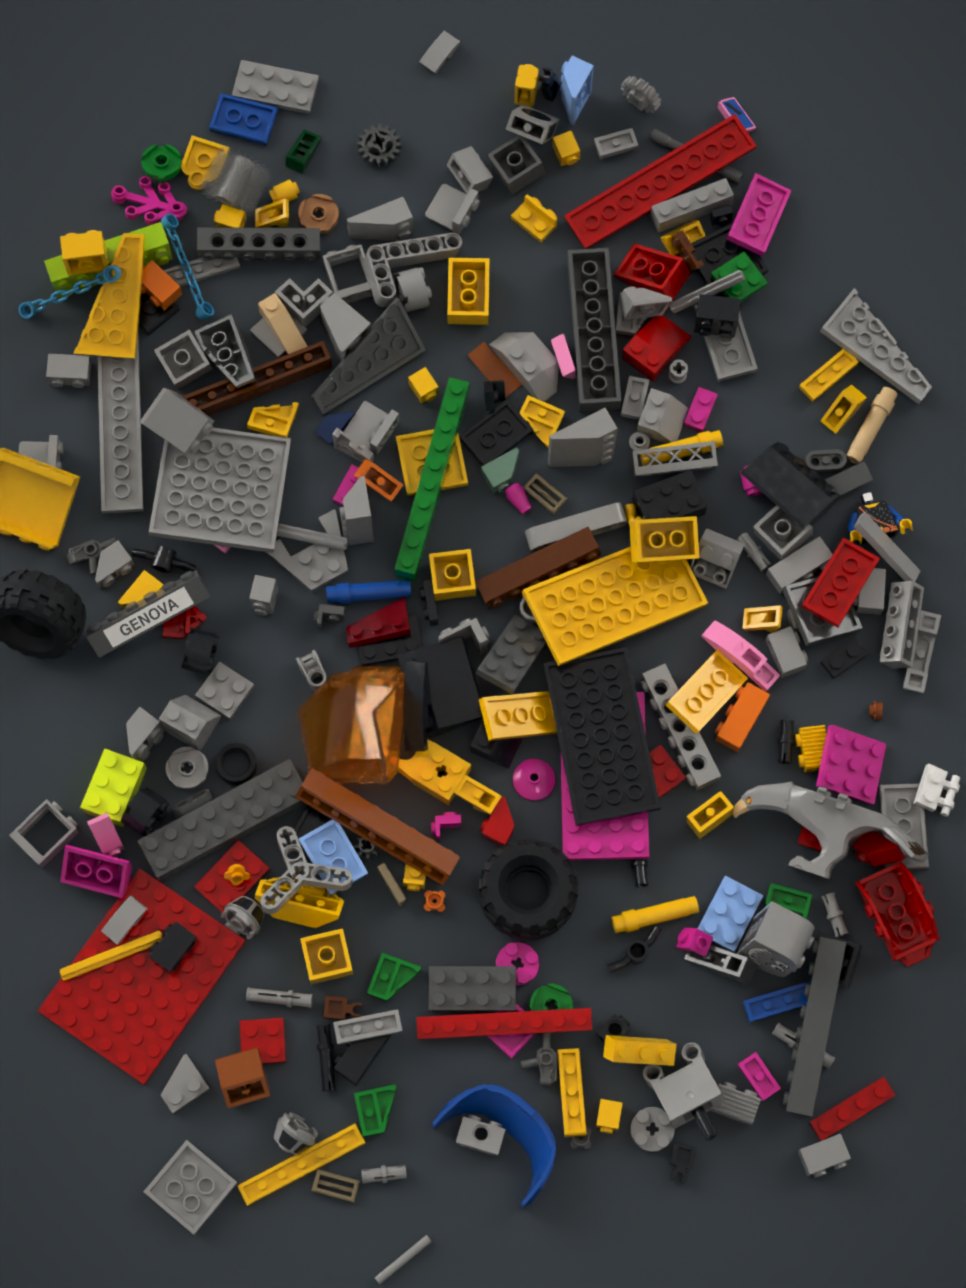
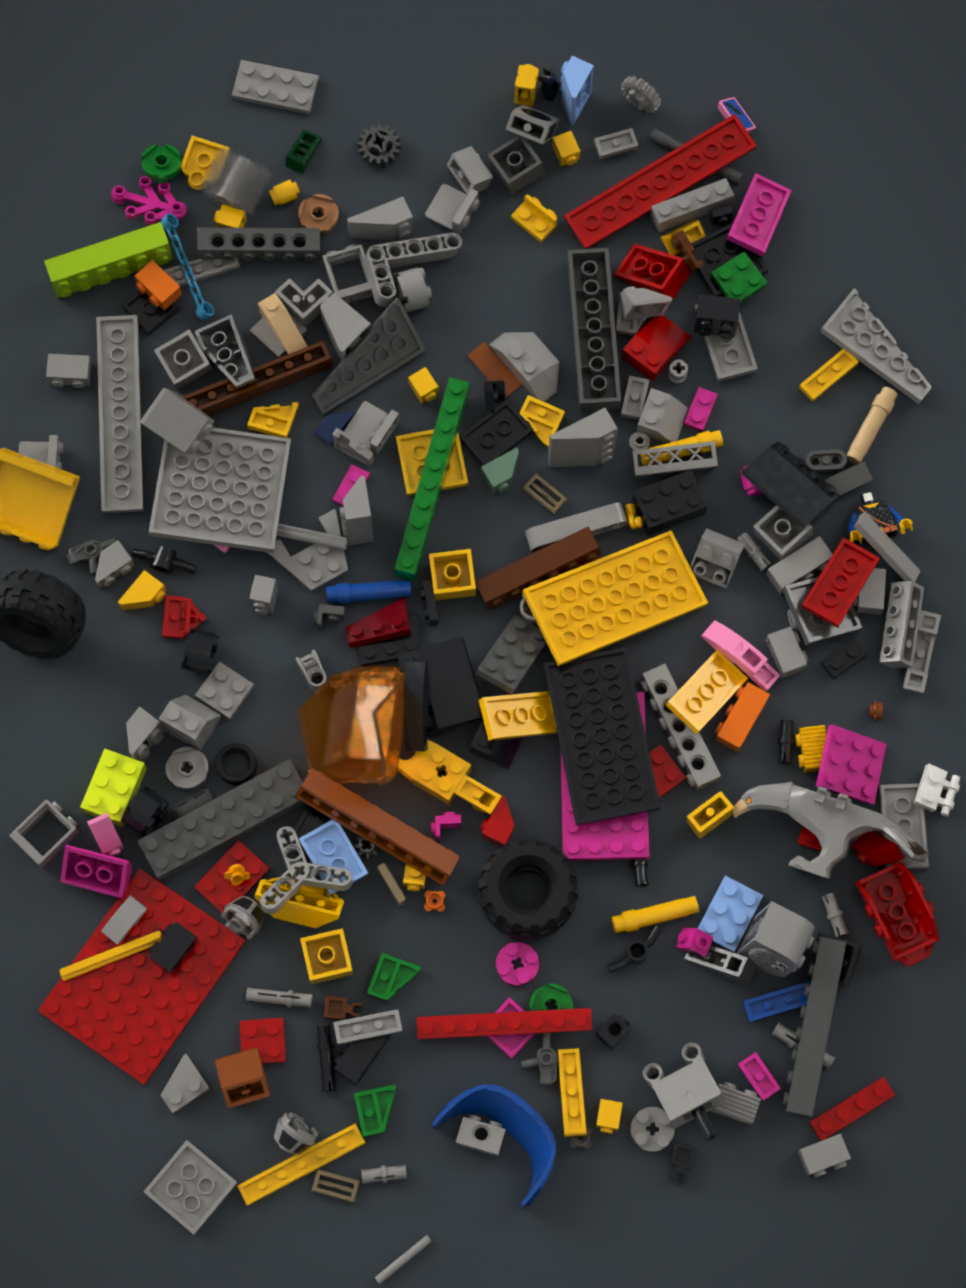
(84, 252): yellow brick -> none
(107, 274): dark azure piece -> none
(115, 314): yellow wing -> none
(147, 613): dark grey brick -> none
(243, 119): blue tile -> none
(273, 214): yellow slope -> none
(379, 480): orange brick -> none
(439, 51): light grey slope -> none
(467, 629): light grey bracket -> none
(468, 291): yellow brick -> none
(472, 988): dark grey plate -> none
(517, 496): dark pink cone -> none
(531, 789): dark pink dish -> none
(564, 357): bright pink slope -> none
(639, 1050): yellow brick -> none
(664, 539): yellow brick -> none
(710, 289): light grey axle -> none
(762, 618): yellow slope -> none
(790, 899): green wing -> none
(843, 408): yellow slope -> none

